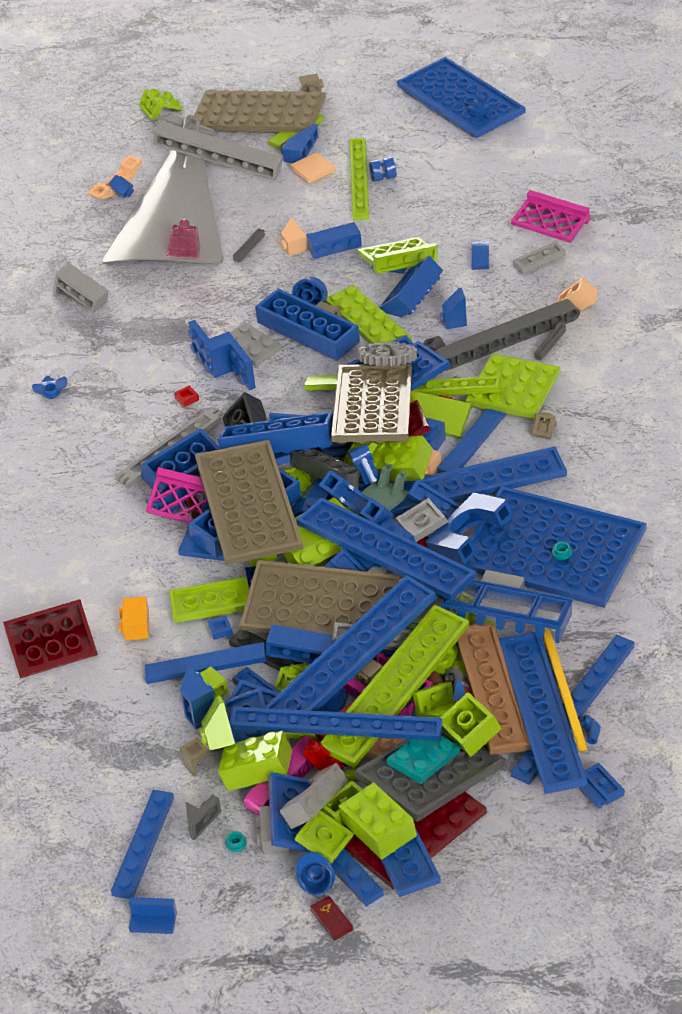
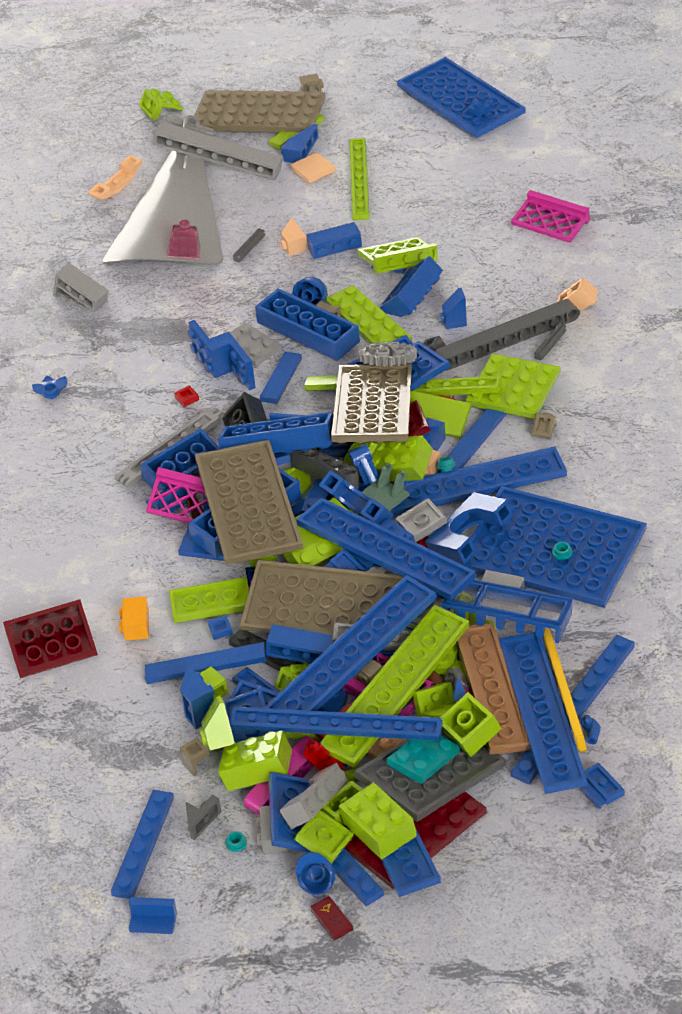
(121, 186): blue brick -> none
(280, 377): none -> blue tile
(388, 168): blue wheel -> none
(421, 491): blue plate -> none
(445, 464): none -> teal plate
(480, 255): blue slope -> none
(539, 257): light grey plate -> none

